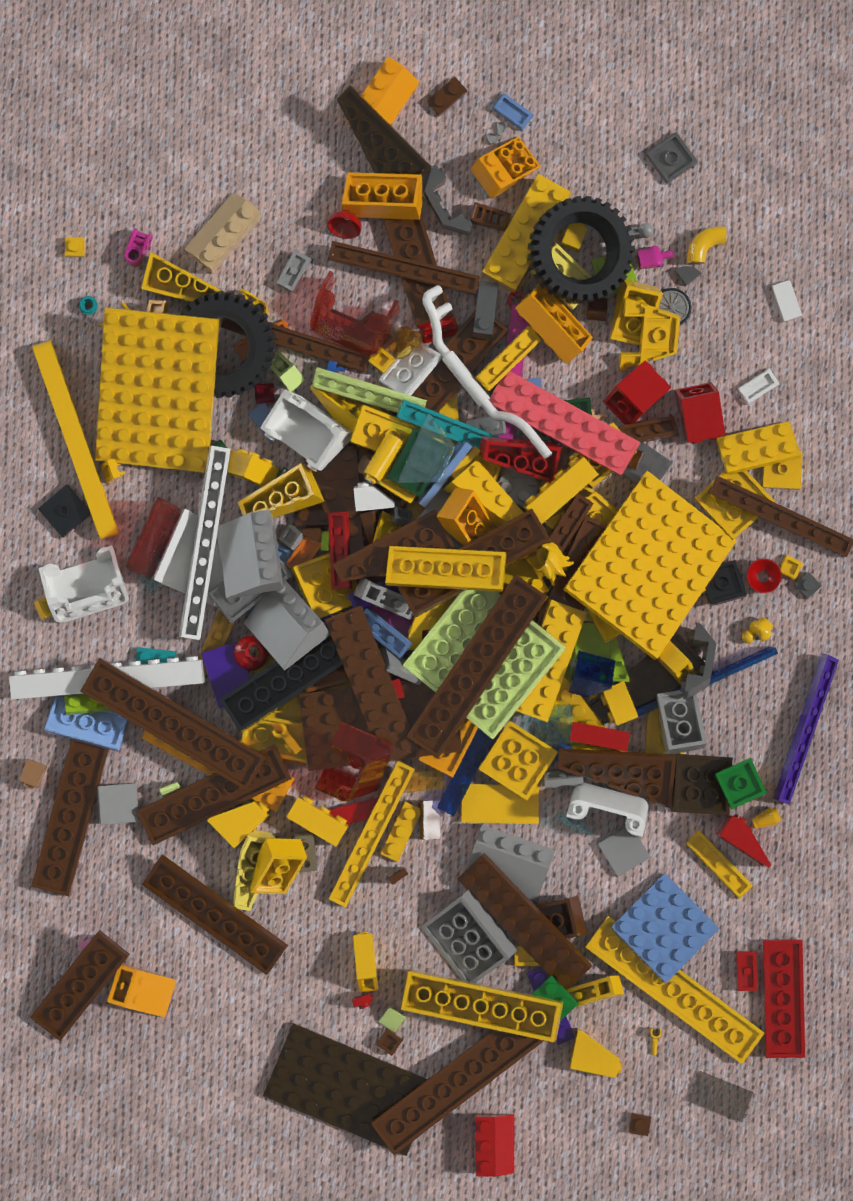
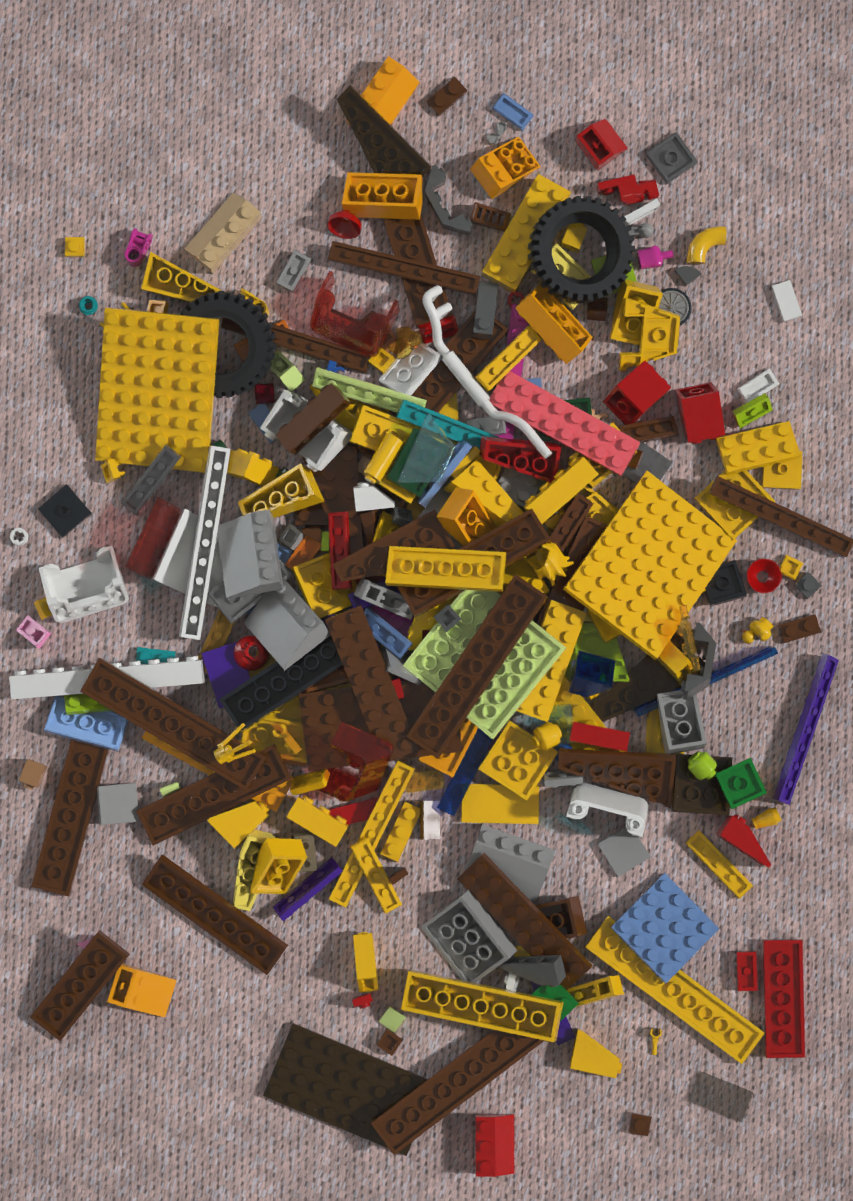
(21, 531): none -> white bush
(33, 632): none -> bright pink slope
(75, 440): yellow beam -> none
(151, 479): none -> flat silver tile
(226, 753): none -> yellow plant
(307, 889): none -> dark purple plate
(309, 782): none -> yellow tile
(313, 418): none -> reddish brown brick
(375, 875): none -> yellow tile
(447, 618): none -> dark grey plate
(511, 981): none -> white plate
(538, 969): none -> dark grey slope
(546, 736): none -> yellow head
(600, 143): none -> red slope
(619, 704): yellow brick -> none
(628, 189): none -> red plate
(642, 212): none -> white tile
(685, 630): none -> clear yellow plate
(702, 765): none -> lime head
(752, 410): none -> lime plate
(799, 628): none -> reddish brown plate

